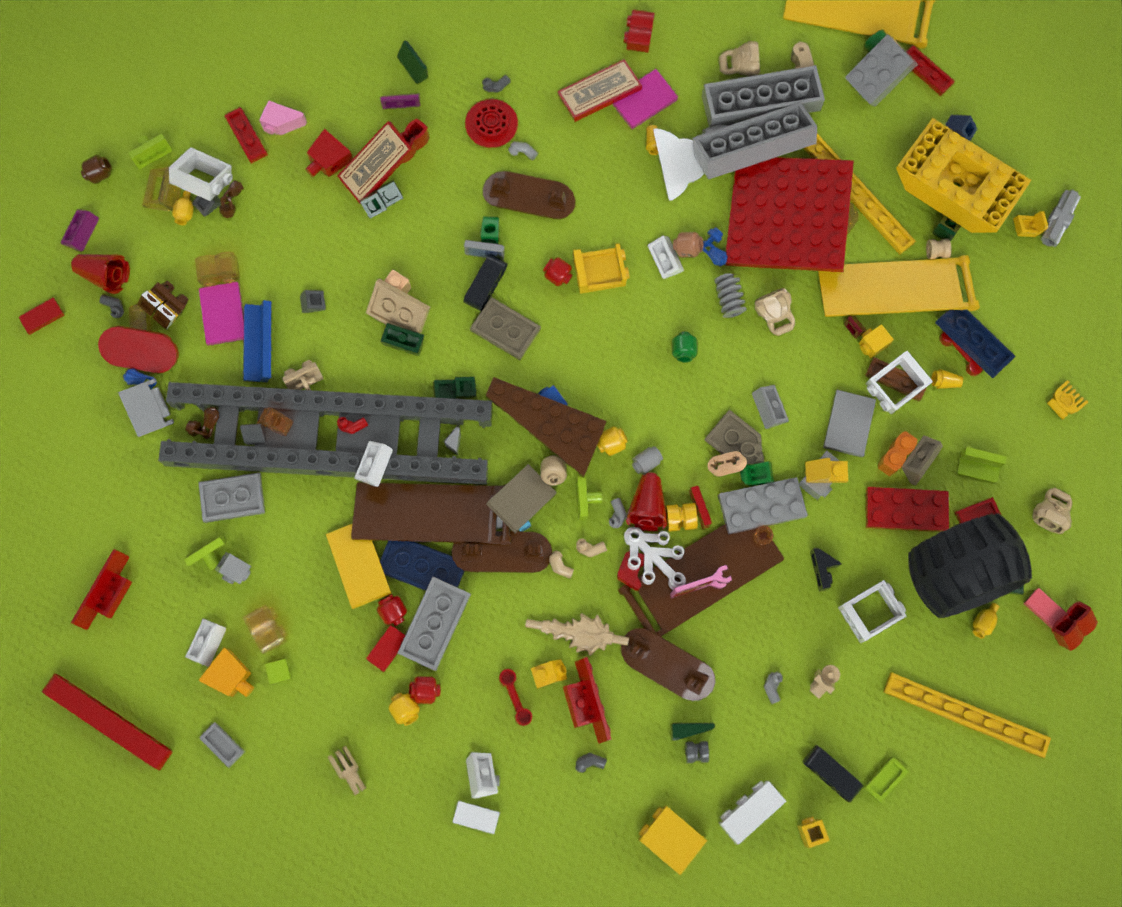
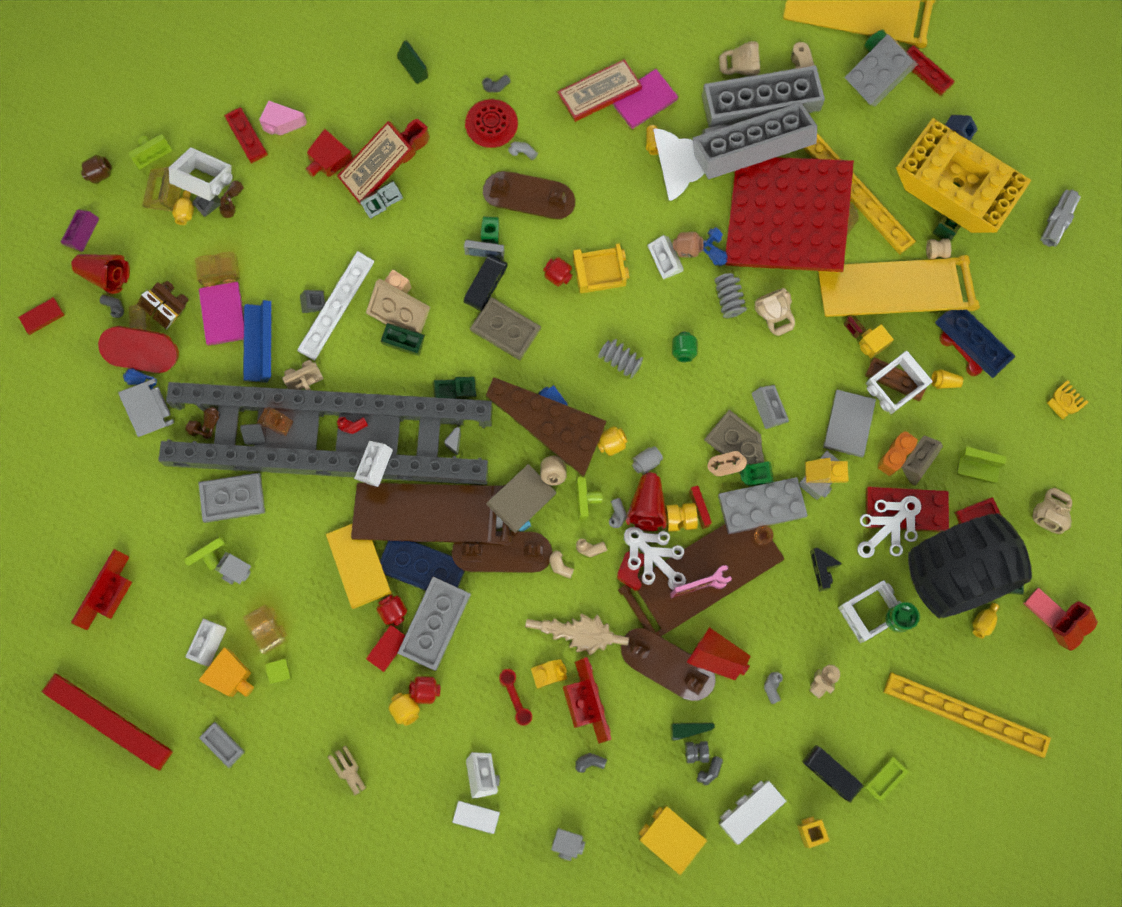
(335, 306): none -> white tile
(400, 101): magenta slope -> none
(568, 844): none -> light grey brick
(620, 358): none -> light grey piece
(640, 30): red brick -> none
(713, 772): none -> dark grey arm
(719, 656): none -> red slope
(892, 525): none -> white plant
(902, 617): none -> green wheel
(1030, 225): yellow bracket -> none

